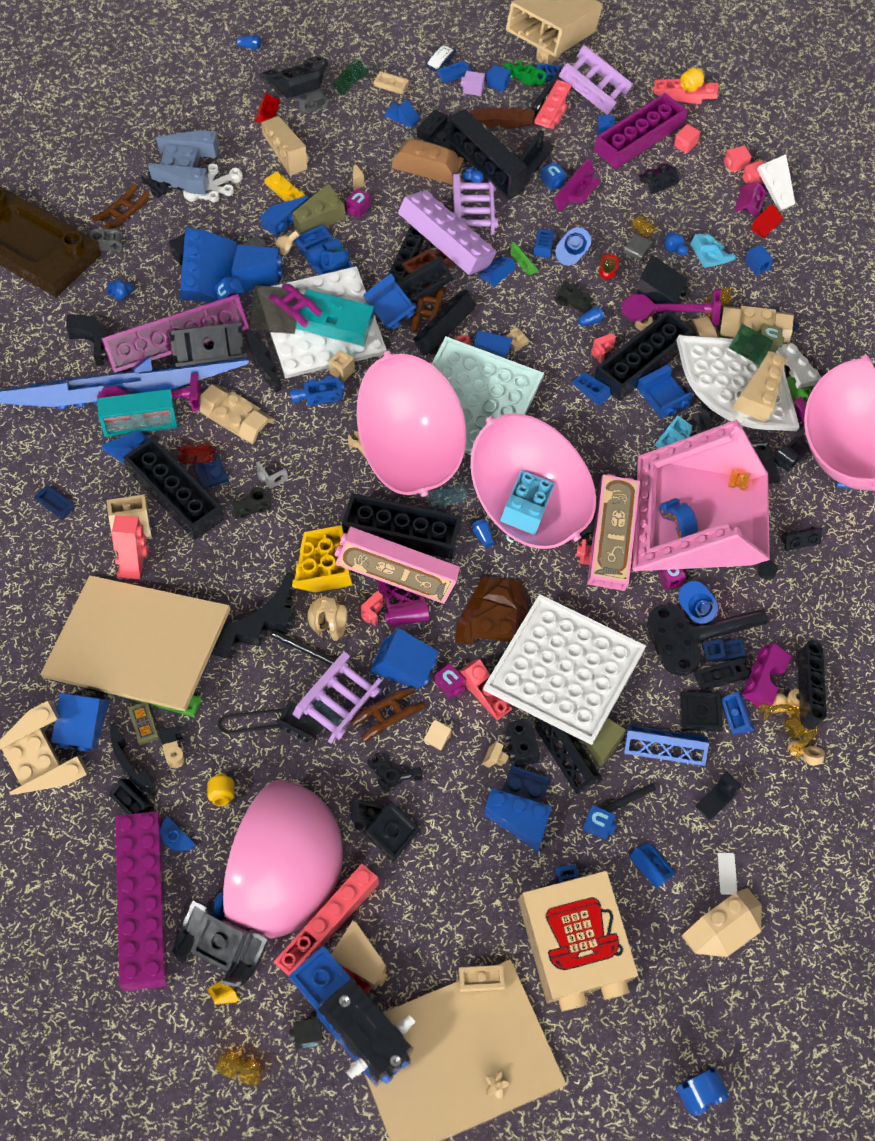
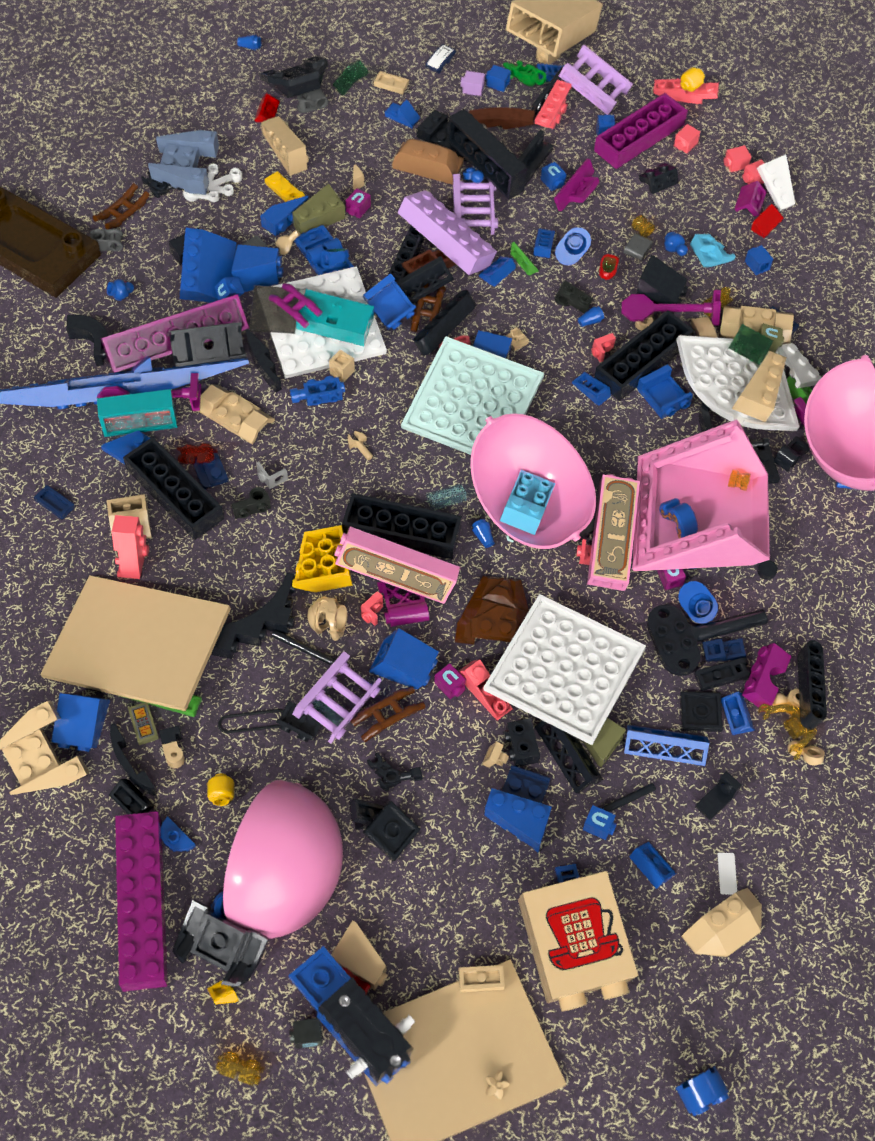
(328, 919): coral slope -> none
(410, 424): bright pink windscreen -> none
(438, 735): tan slope -> none
(453, 71): blue plate -> none
(676, 431): medium azure slope -> none
(804, 538): black hinge -> none

